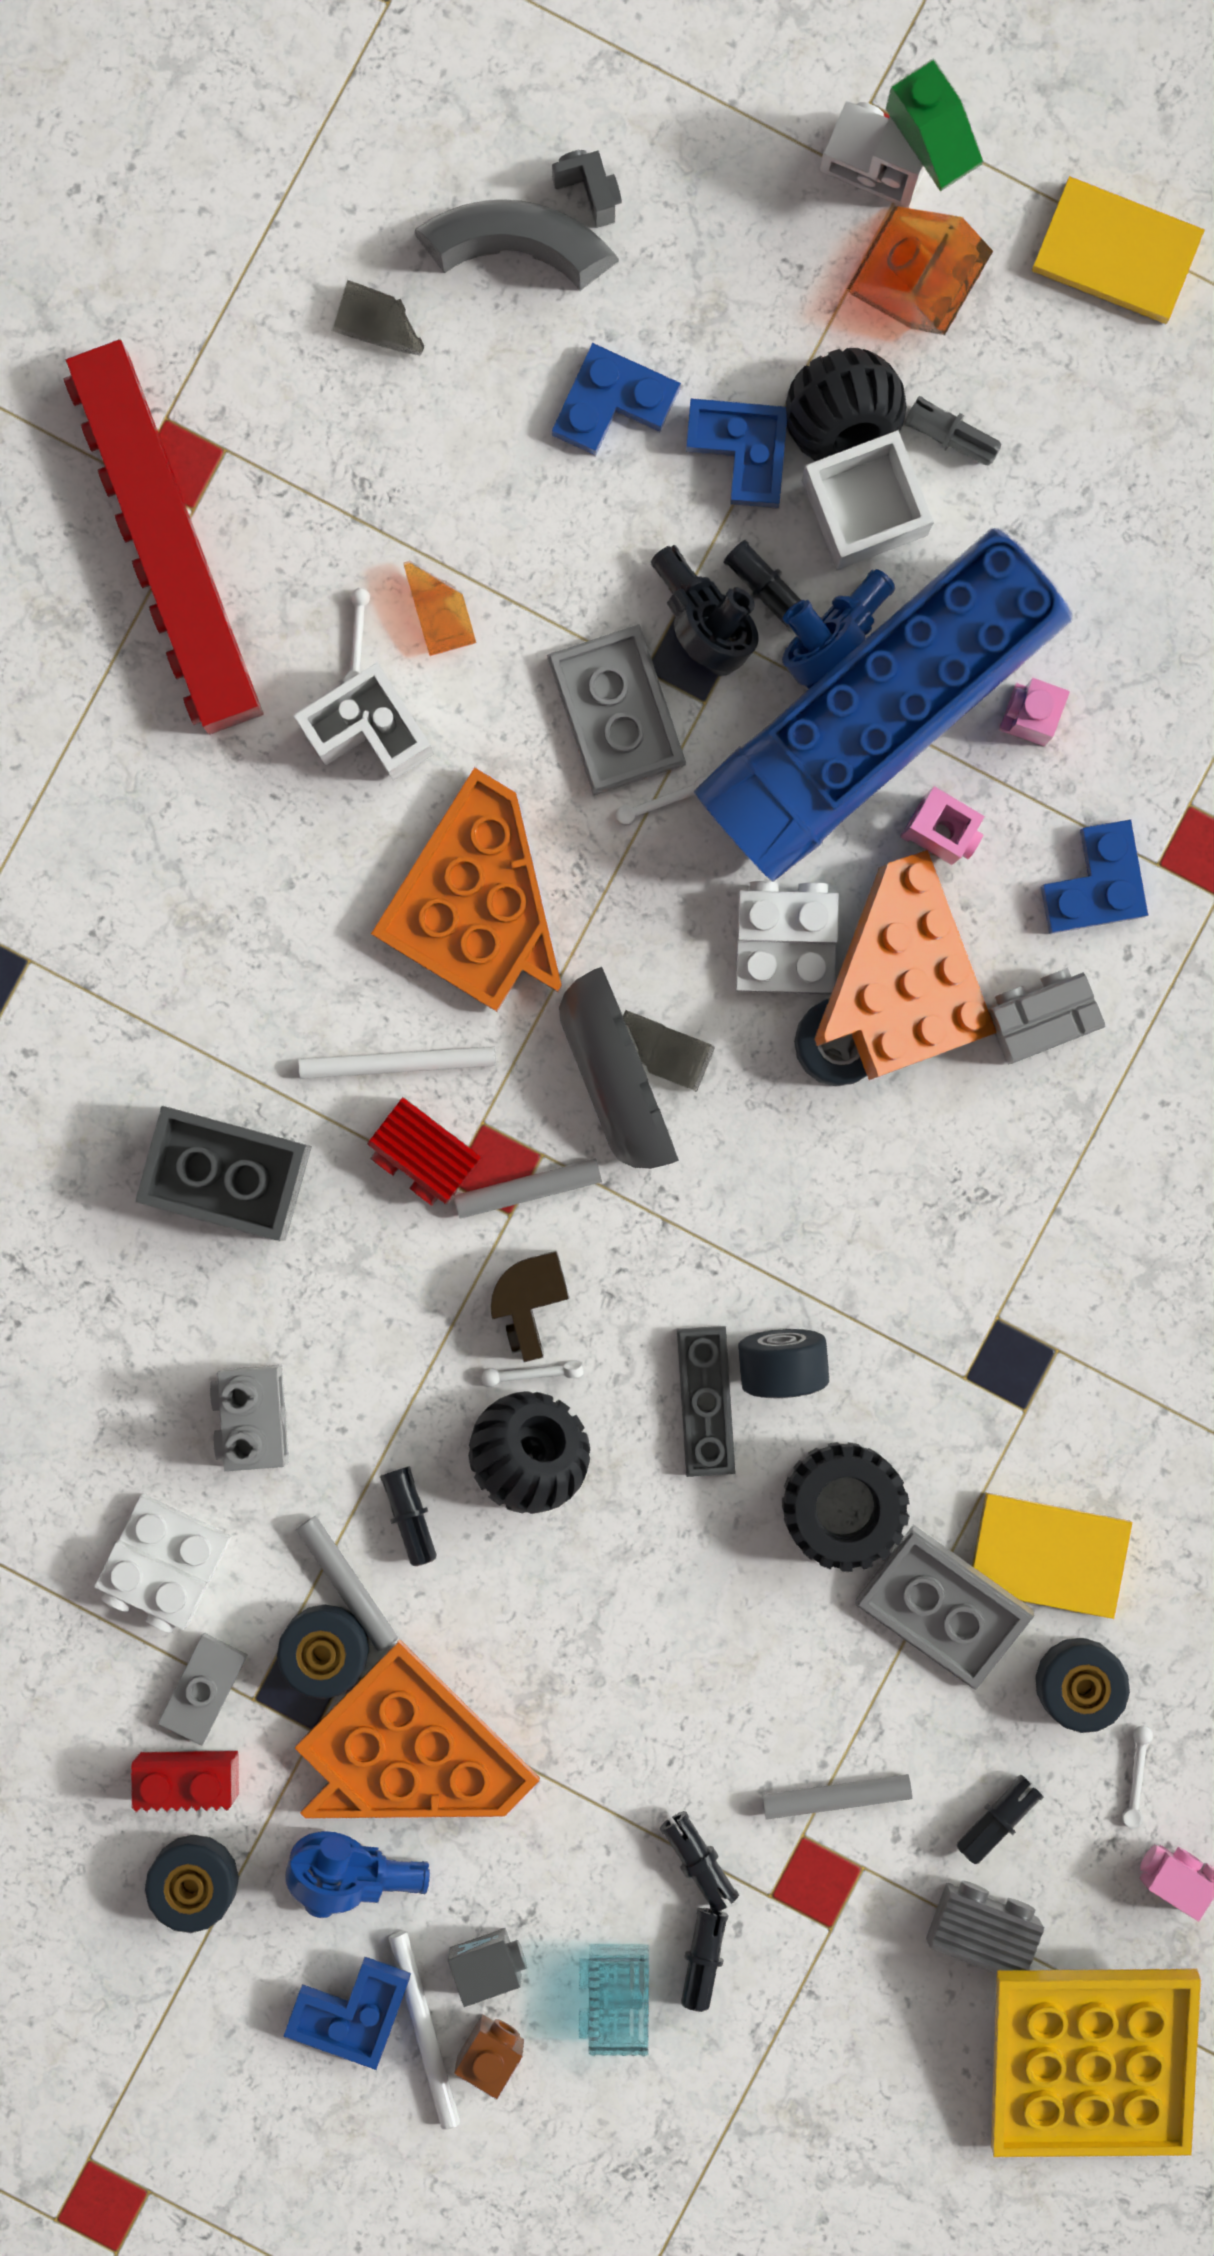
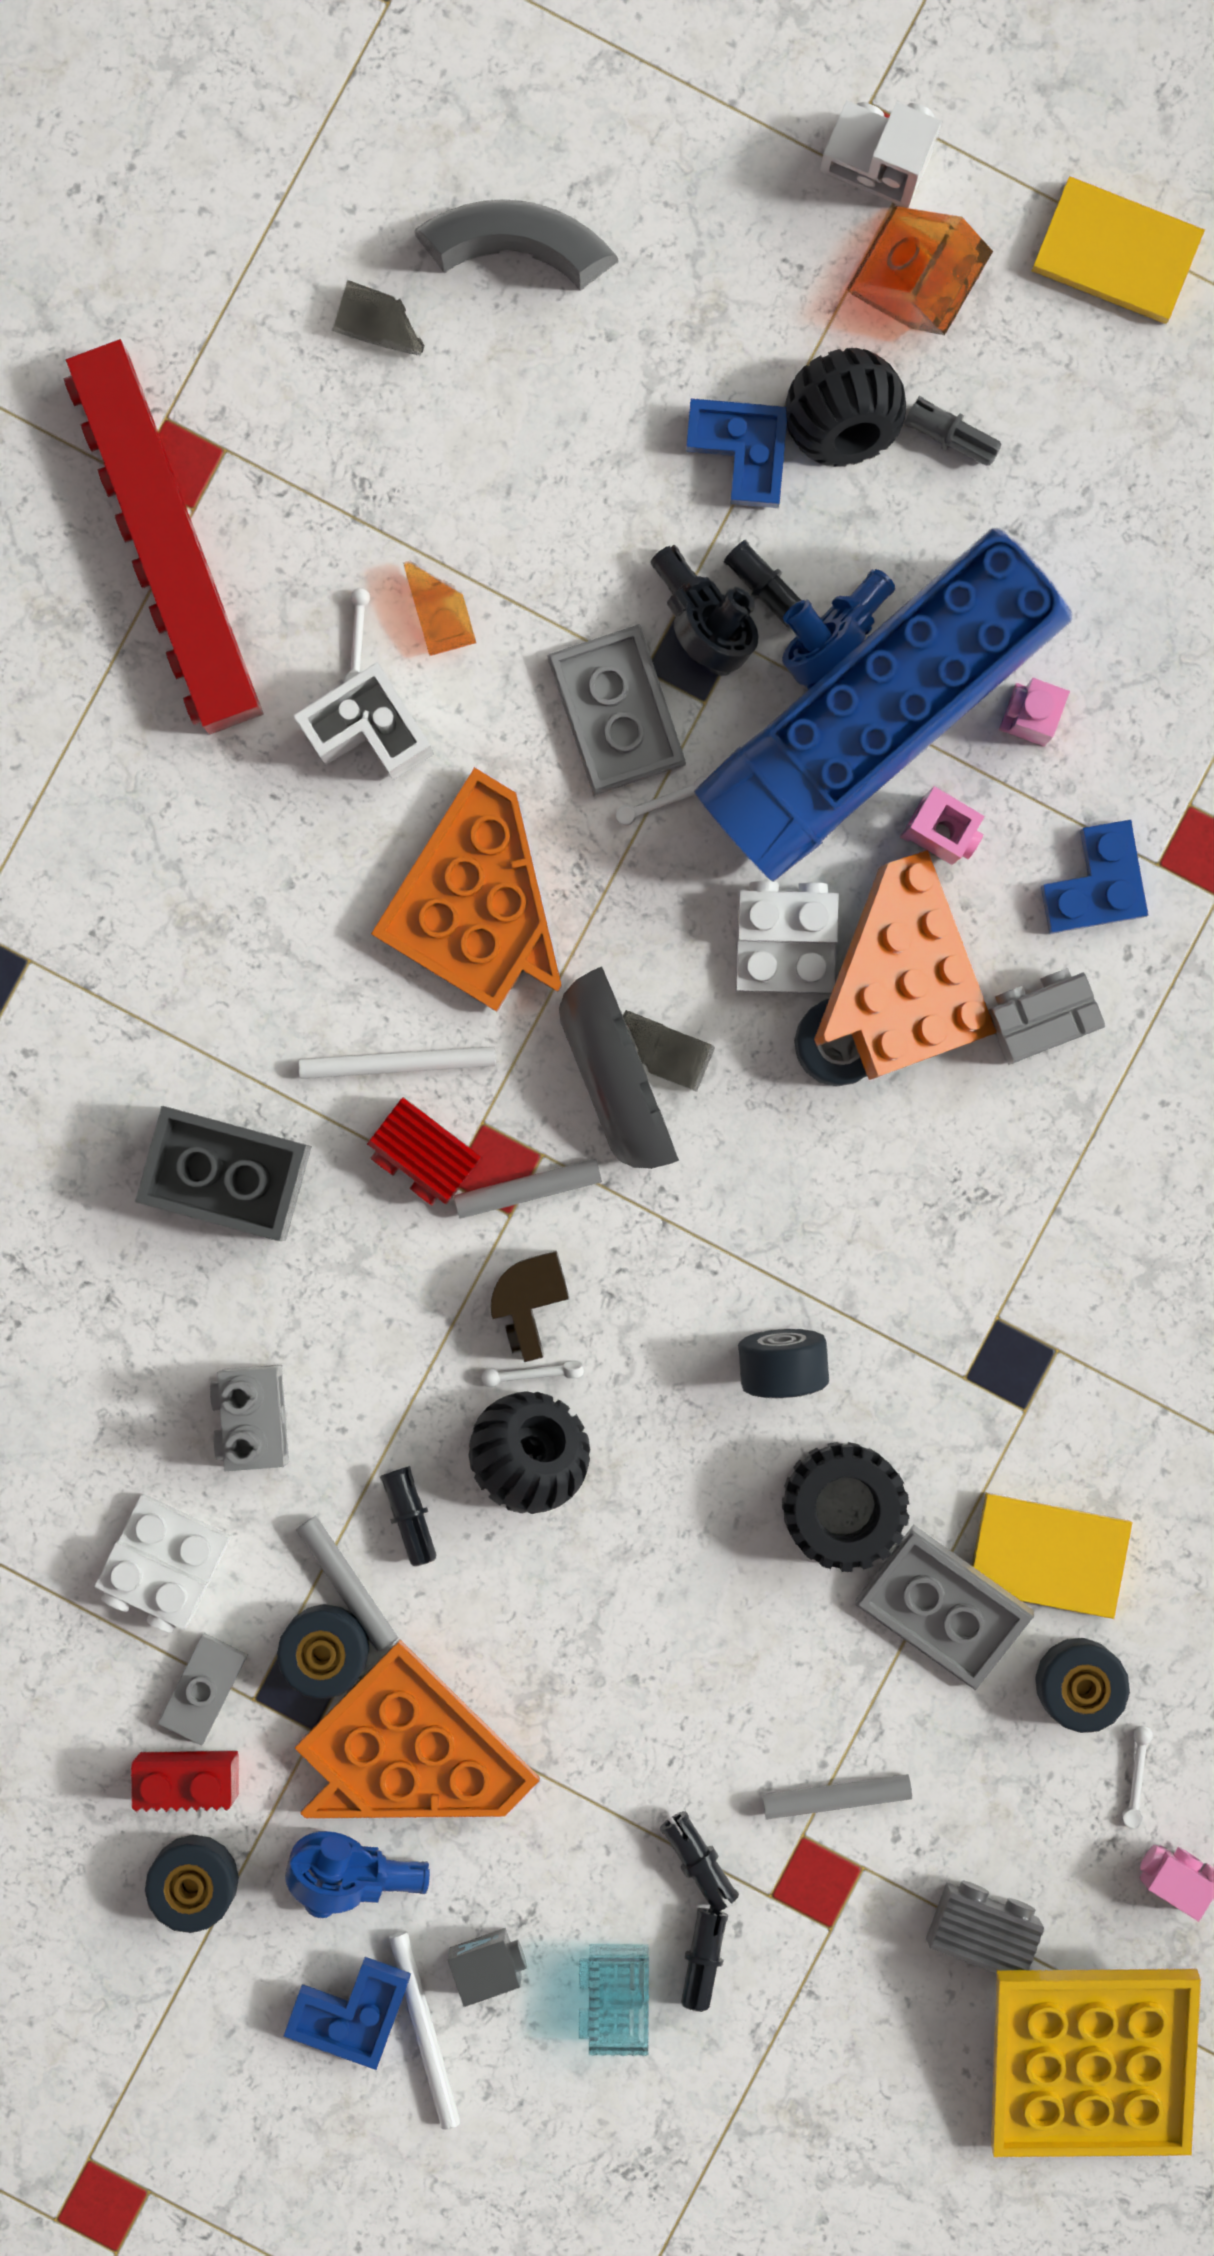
(490, 2055): dark orange brick -> none
(601, 190): dark grey bracket -> none
(612, 385): blue plate -> none
(706, 1370): dark grey tile -> none
(867, 500): white piece -> none
(934, 124): green slope -> none
(998, 1821): black axle -> none

